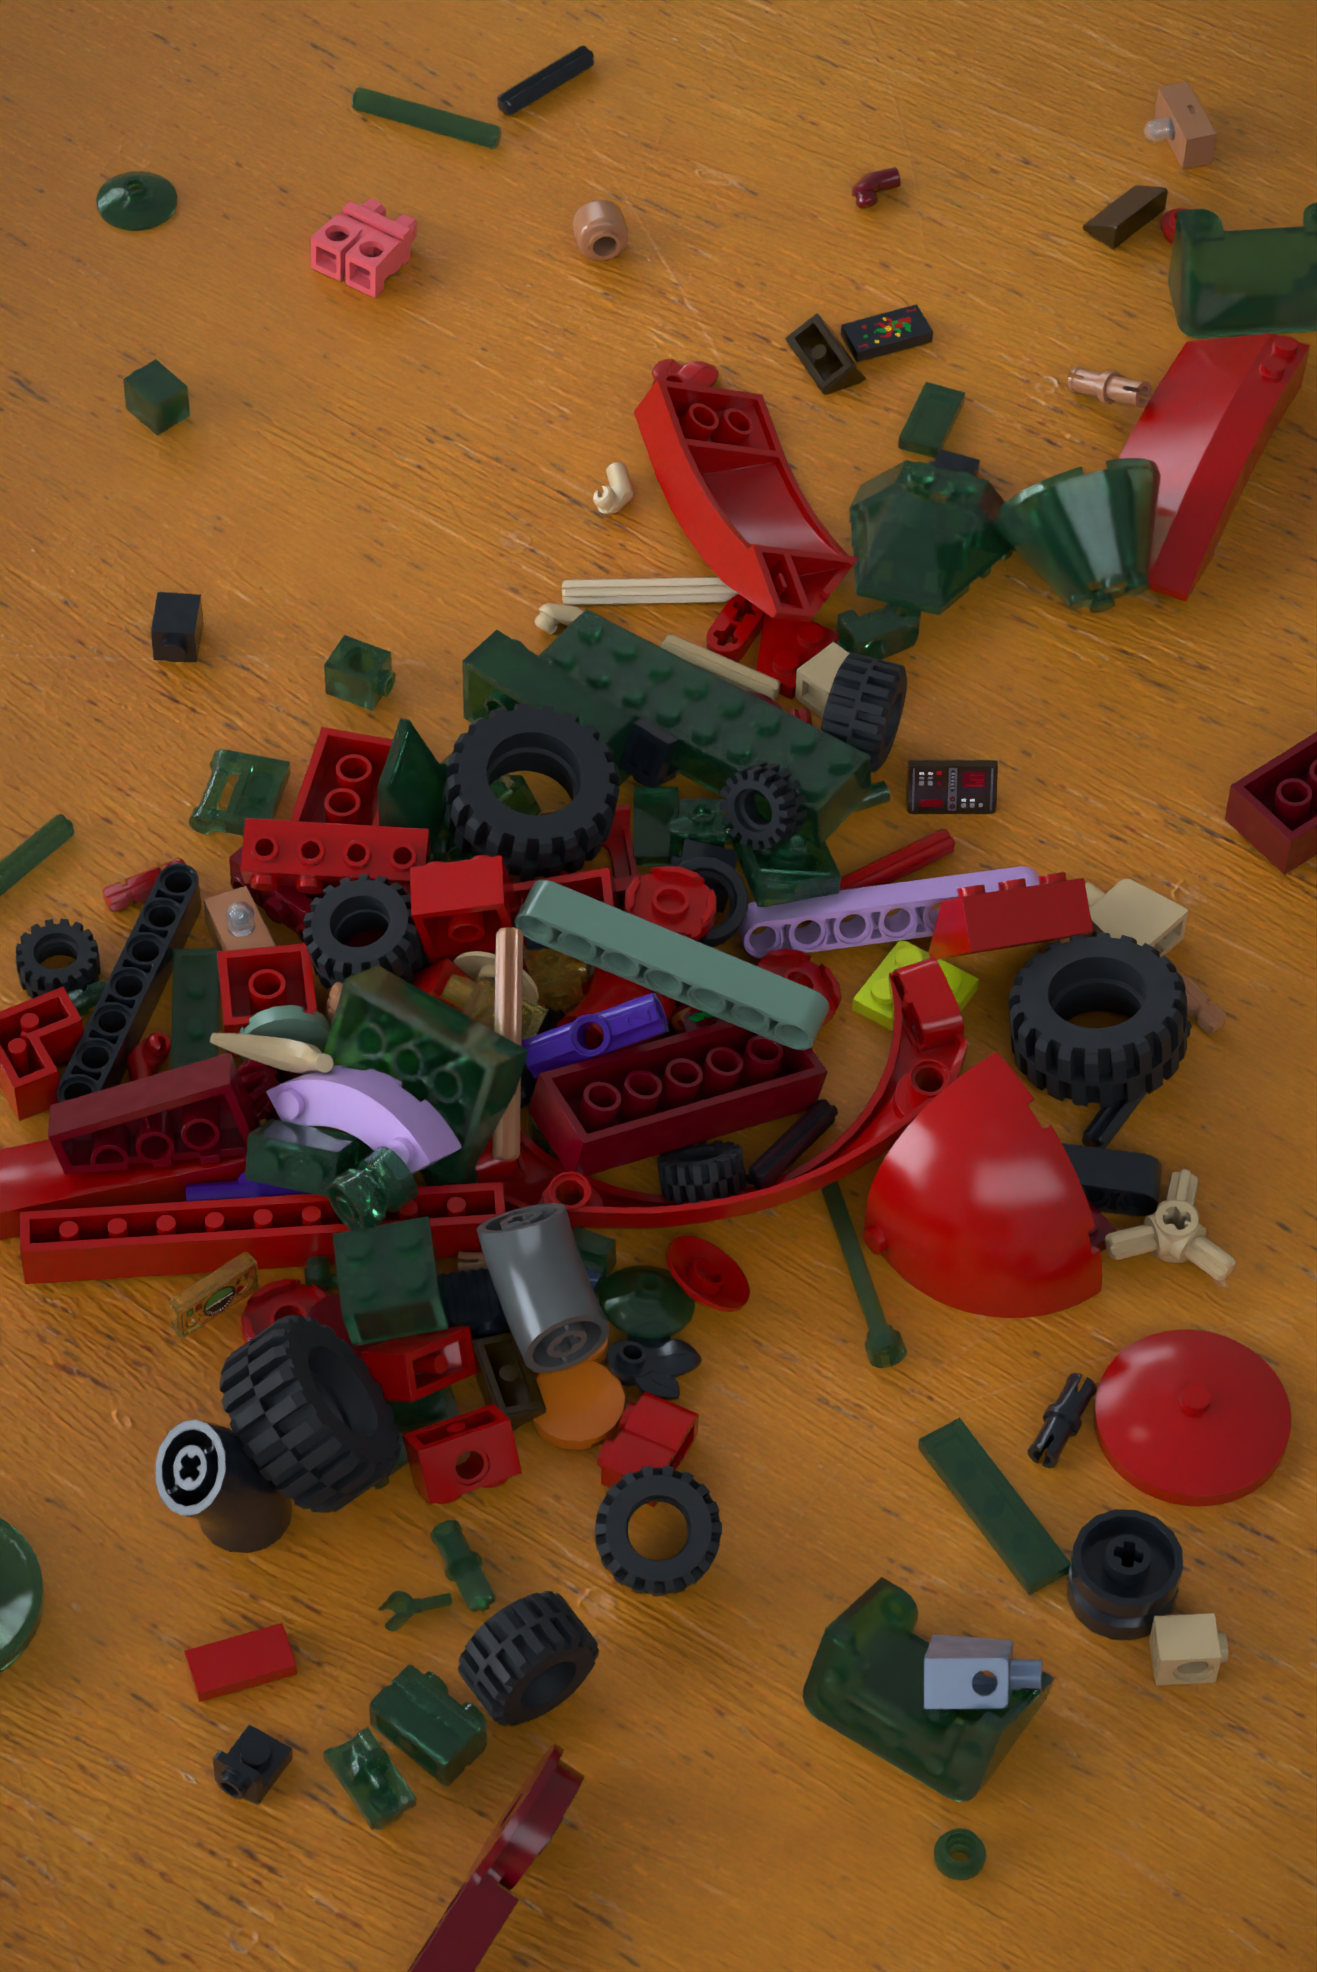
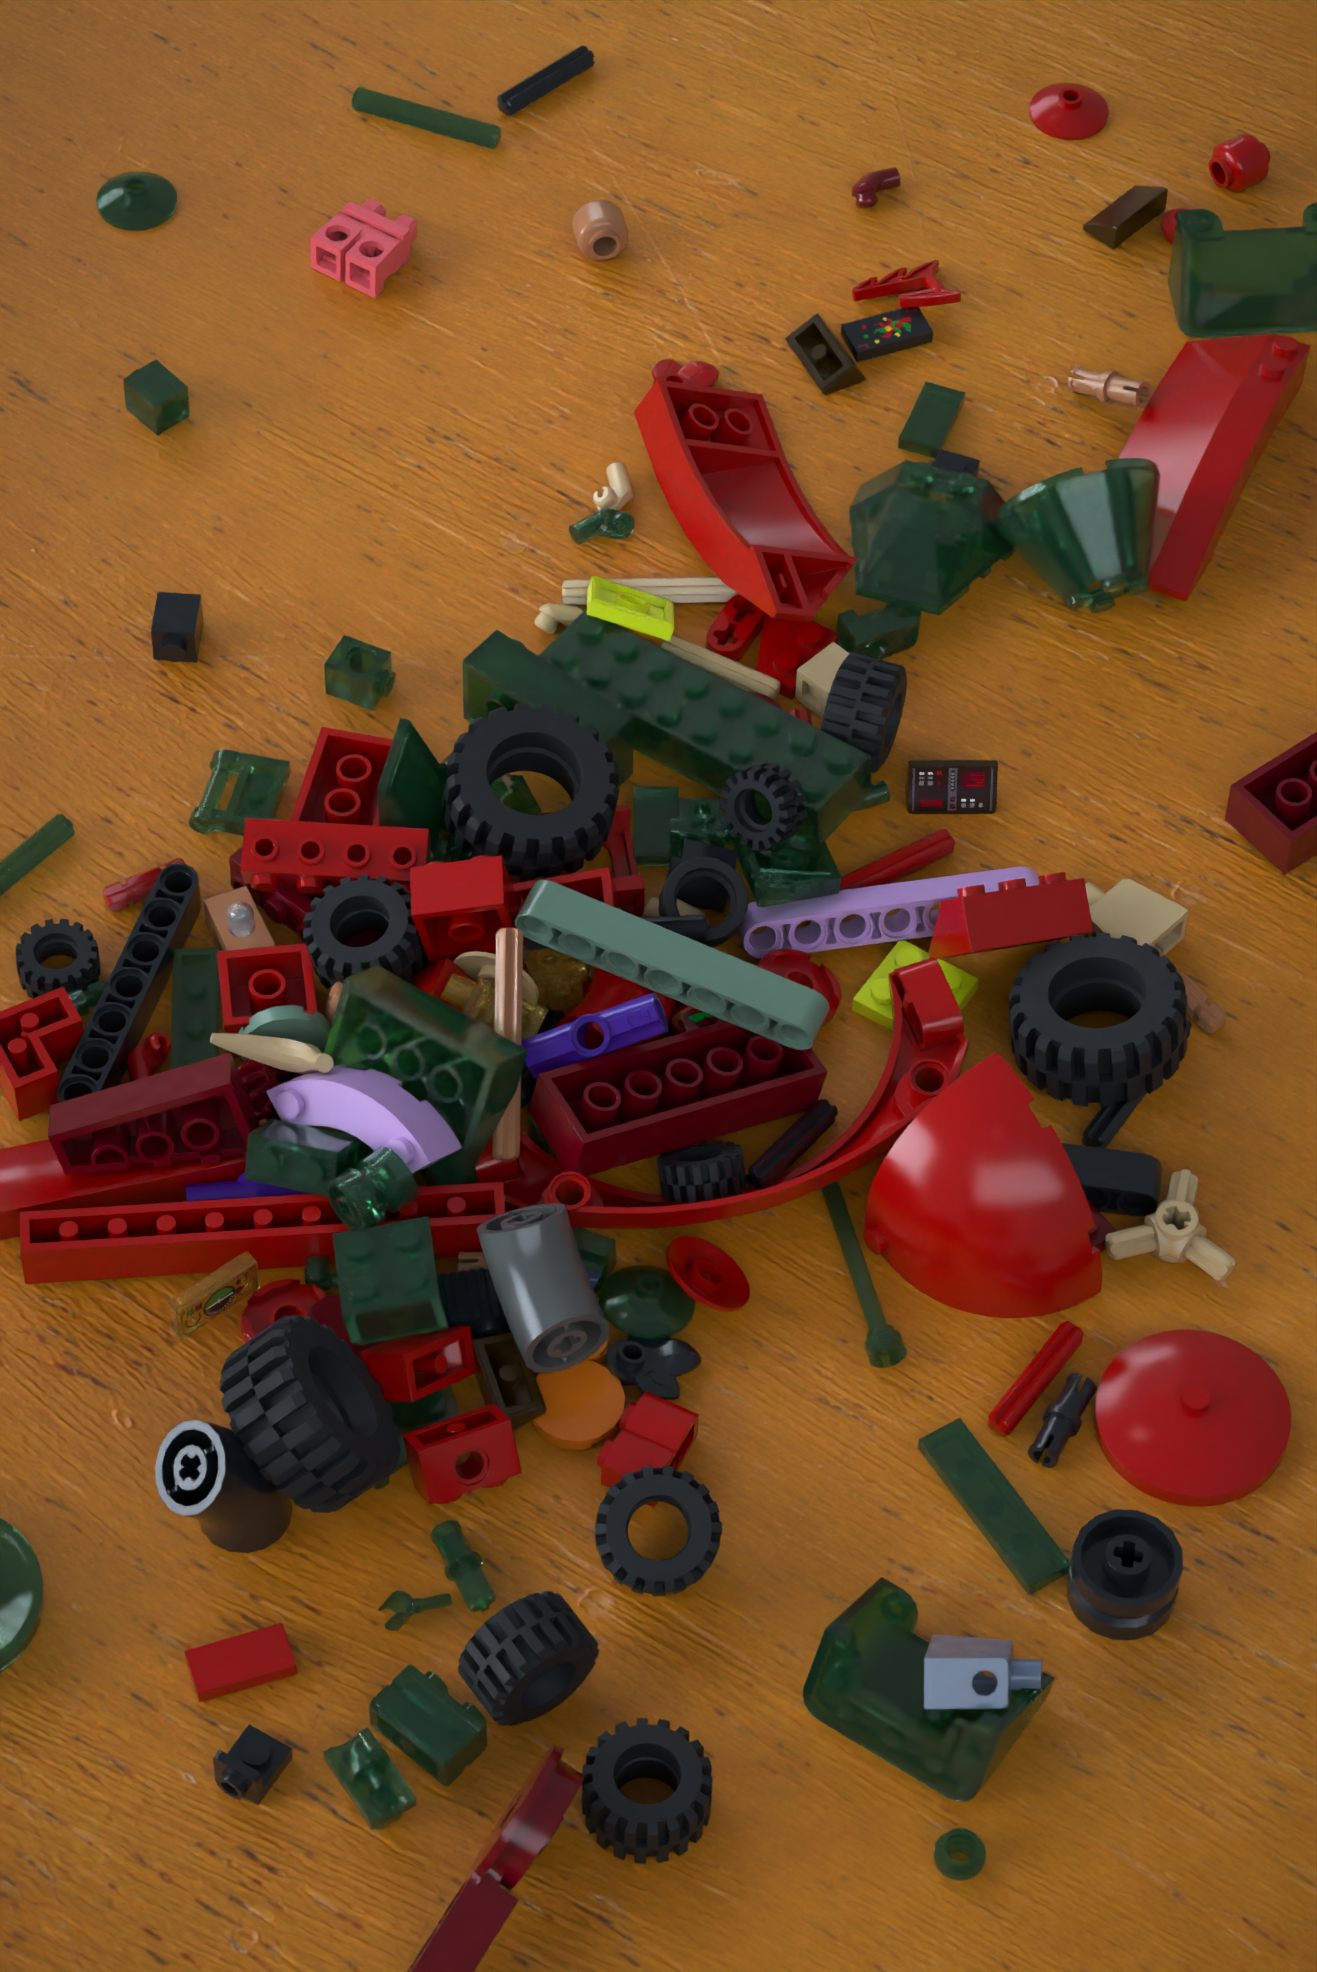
(603, 523): none -> clear green arm
(630, 608): none -> neon yellow tile
(648, 1753): none -> black tyre
(649, 754): black bracket -> none
(673, 900): red tile -> none
(901, 281): none -> red piece
(1035, 1378): none -> red axle
(1069, 111): none -> red dish
(1183, 125): nougat piece -> none
(1187, 1649): tan brick -> none
(1239, 163): none -> red head

